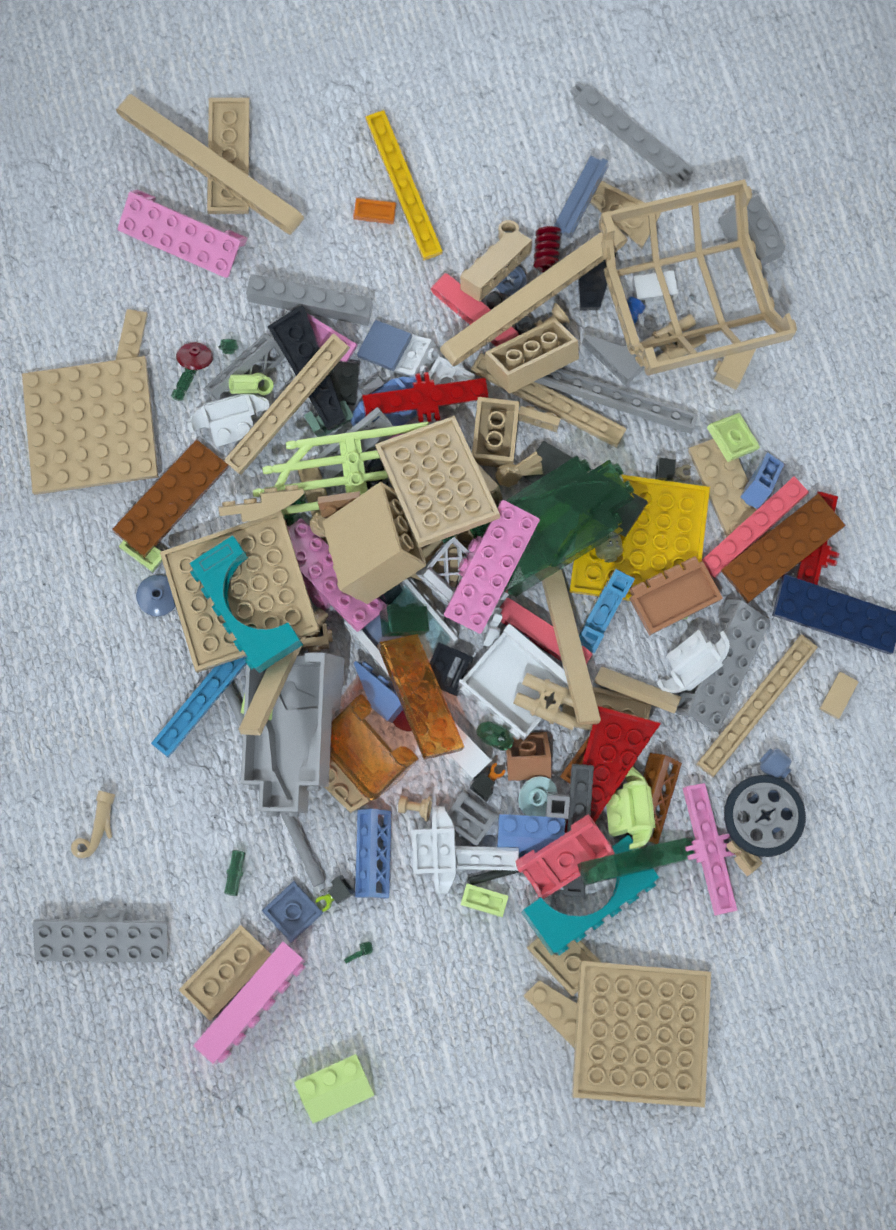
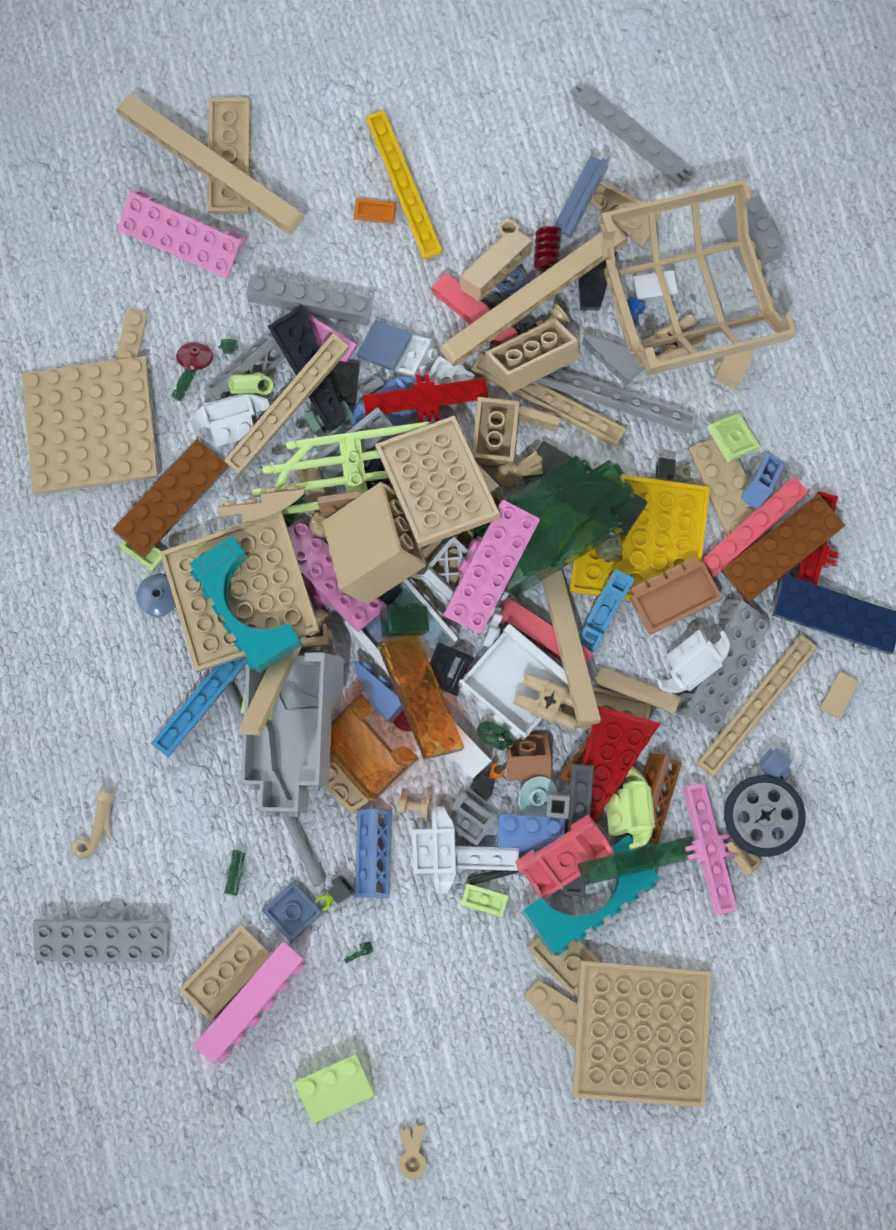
(412, 1163): none -> tan piece

